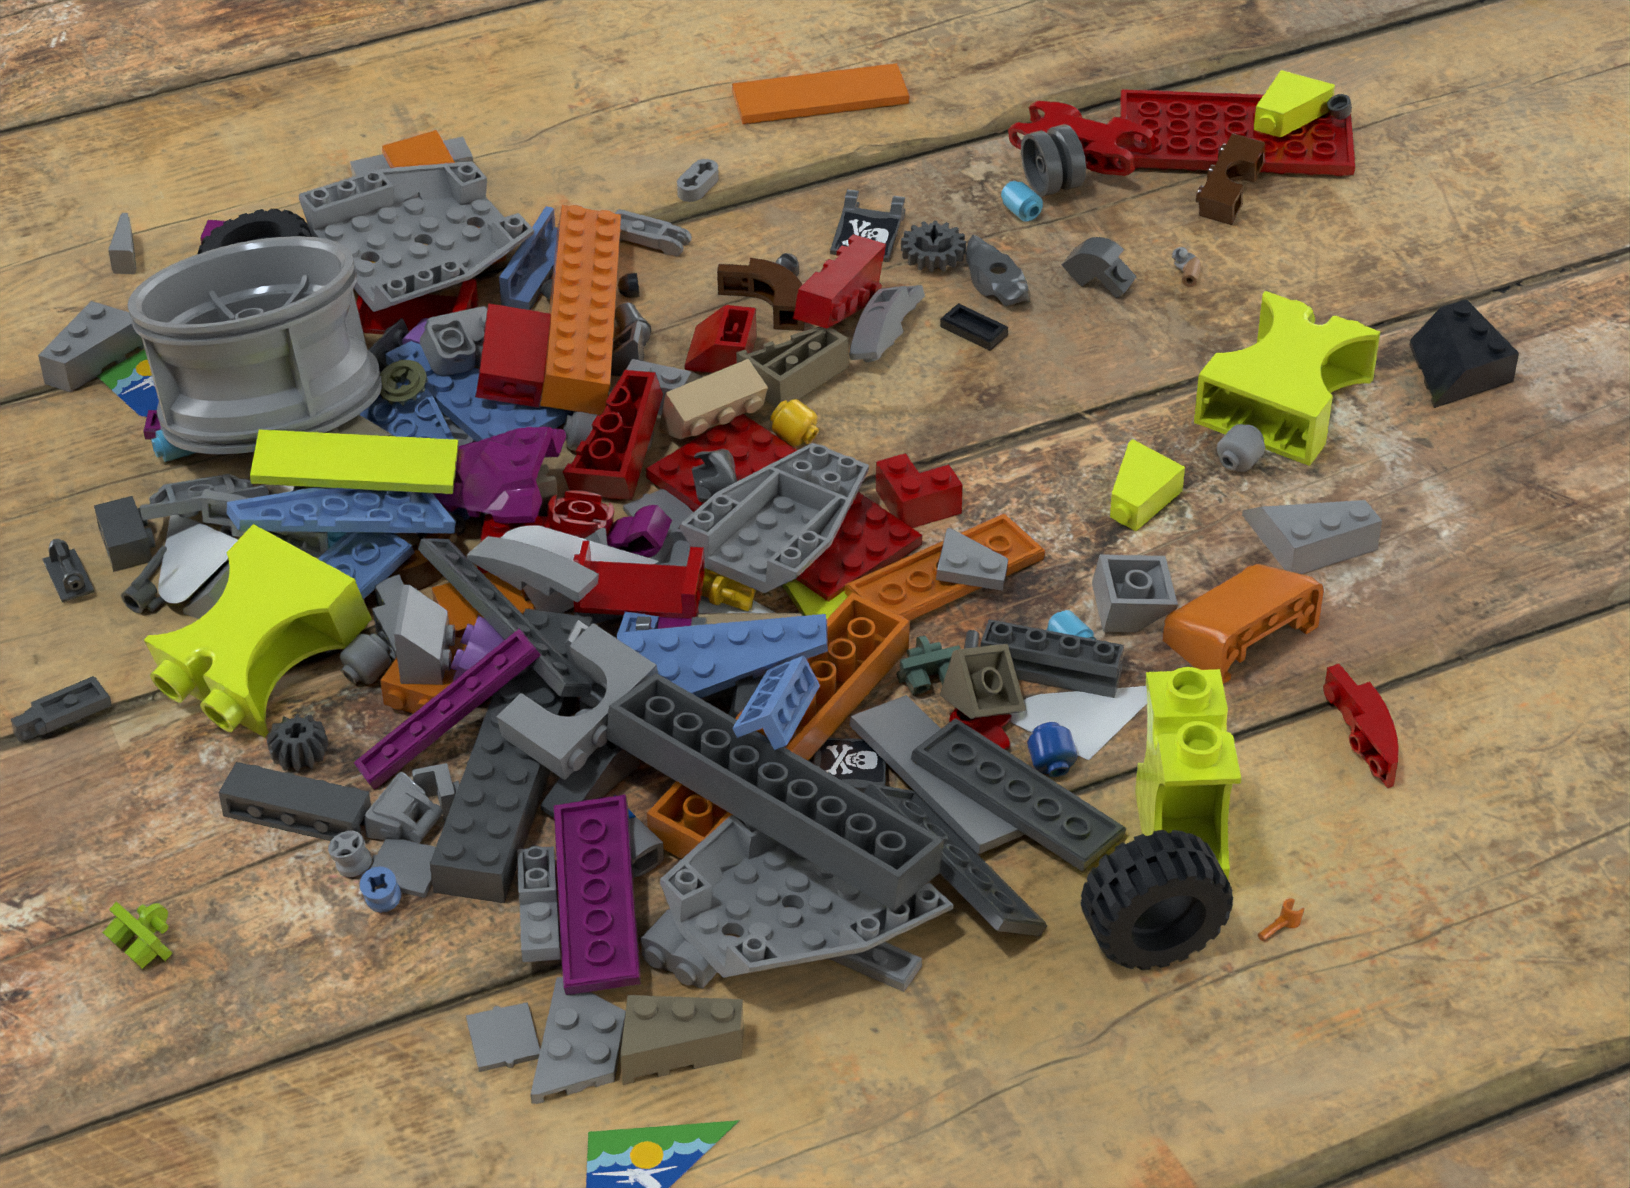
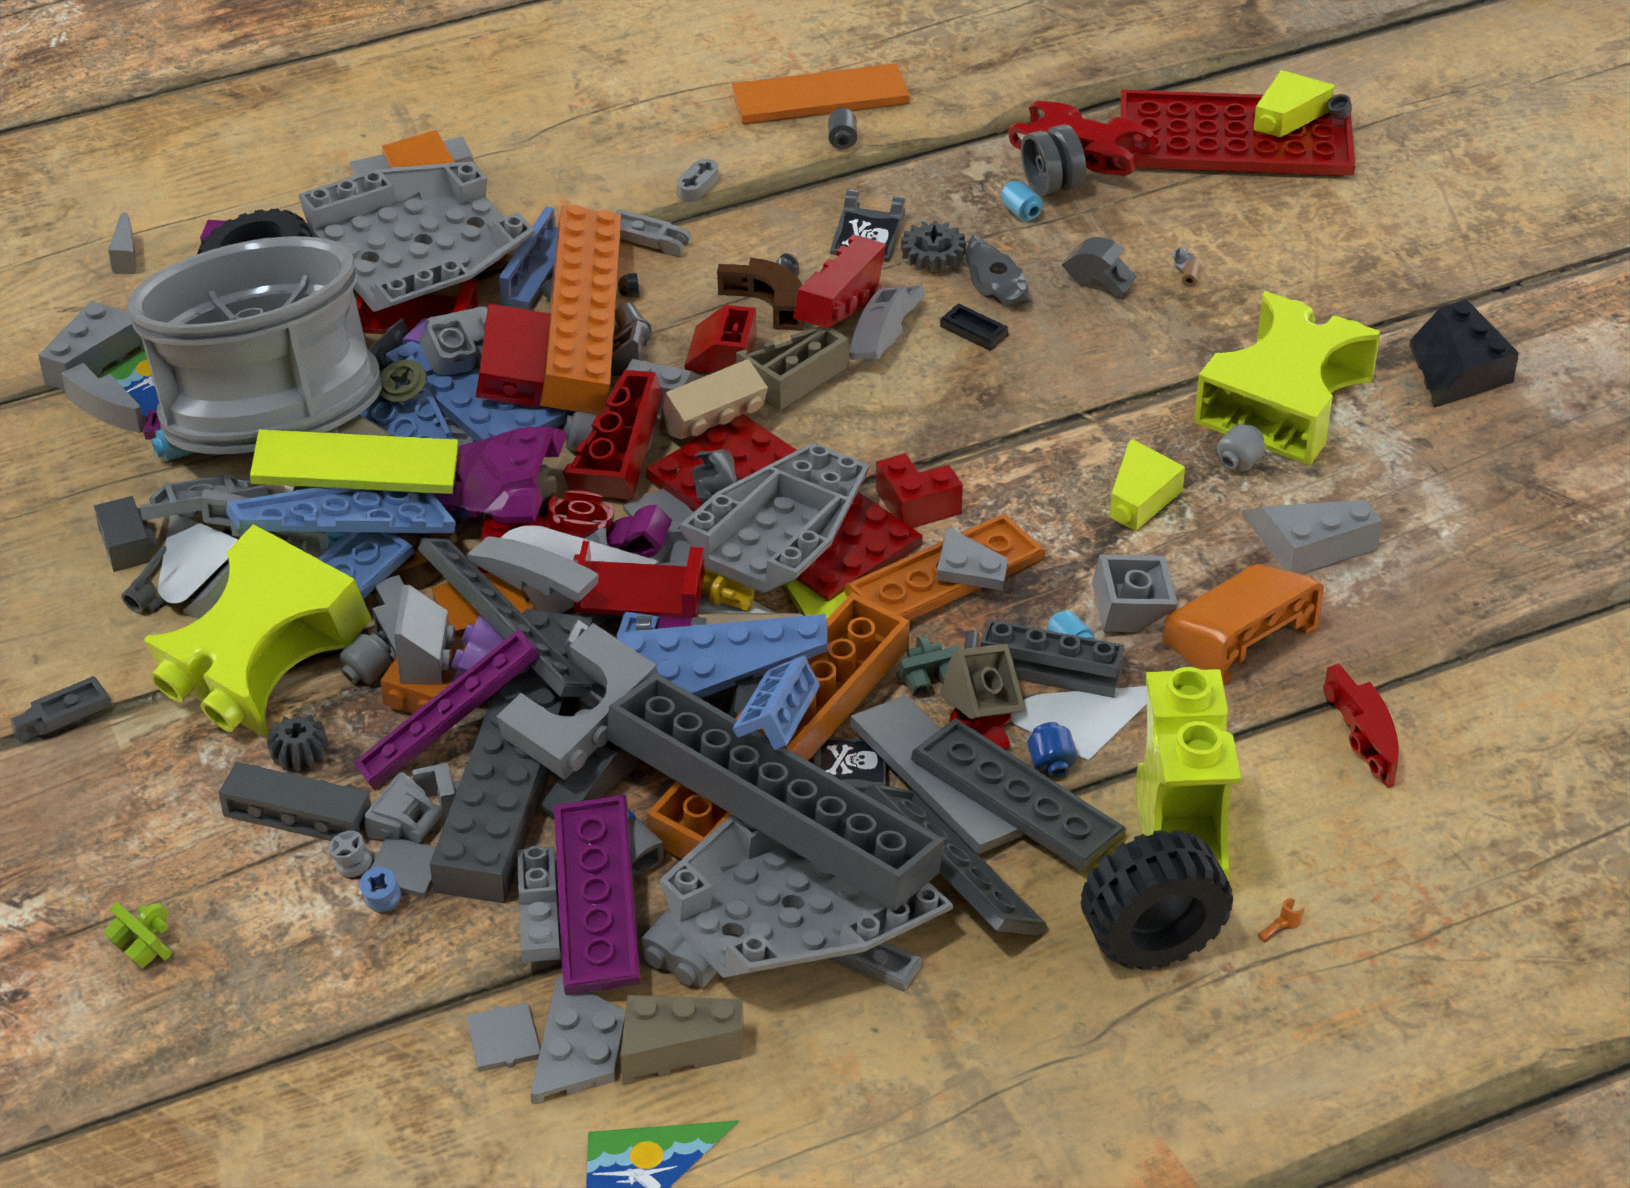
(66, 571): dark grey hinge -> none
(102, 398): none -> light grey slope
(794, 422): yellow head -> none
(842, 128): none -> dark grey brick
(1237, 160): reddish brown arch -> none

